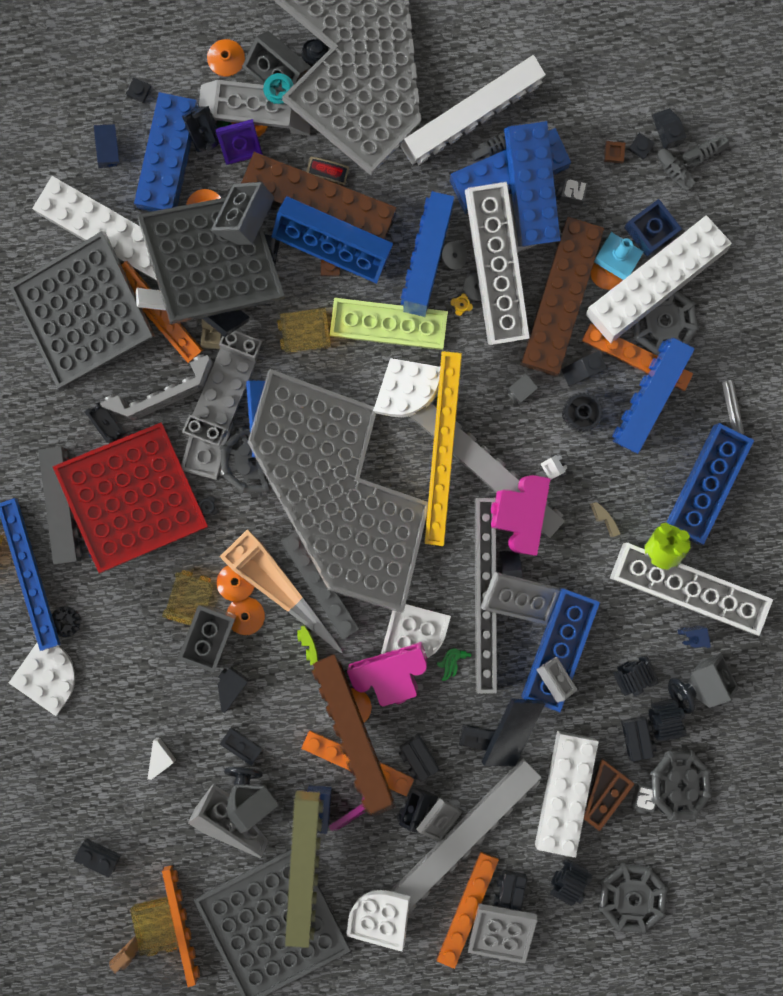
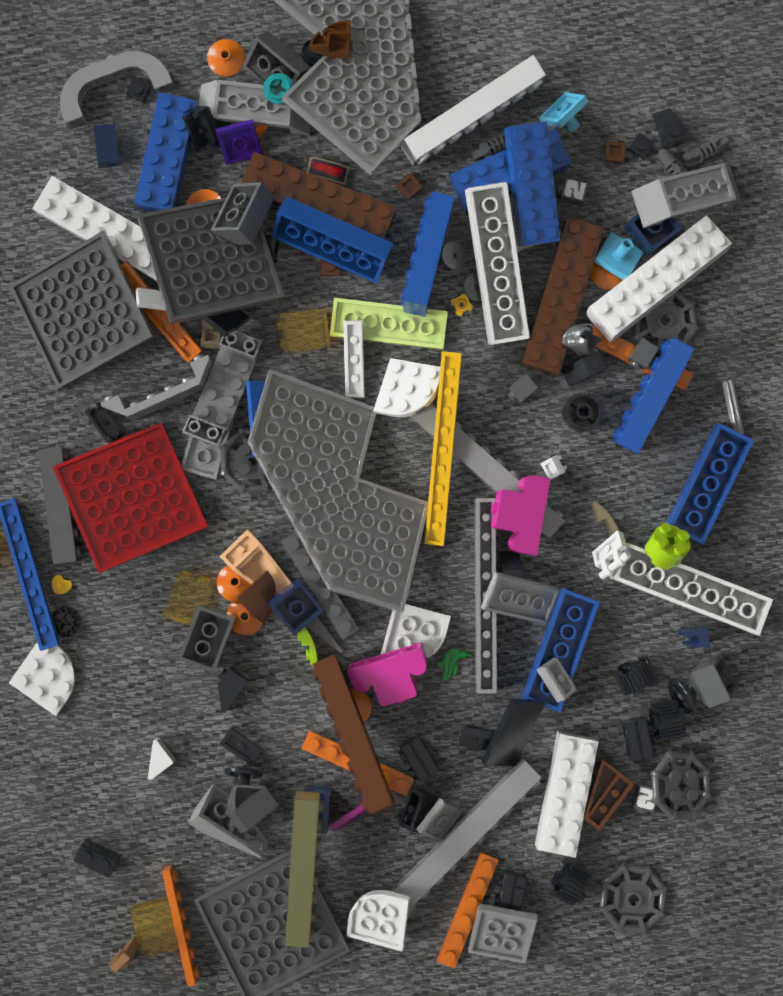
(61, 585): none -> yellow piece
(105, 71): none -> light grey arch
(257, 595): none -> reddish brown brick
(295, 606): none -> dark blue brick
(334, 41): none -> reddish brown brick
(354, 359): none -> white tile
(409, 186): none -> reddish brown plate
(563, 111): none -> medium azure tile
(581, 339): none -> dark grey hair
(610, 550): none -> white plate
(642, 354): none -> dark grey brick
(686, 194): none -> light grey slope

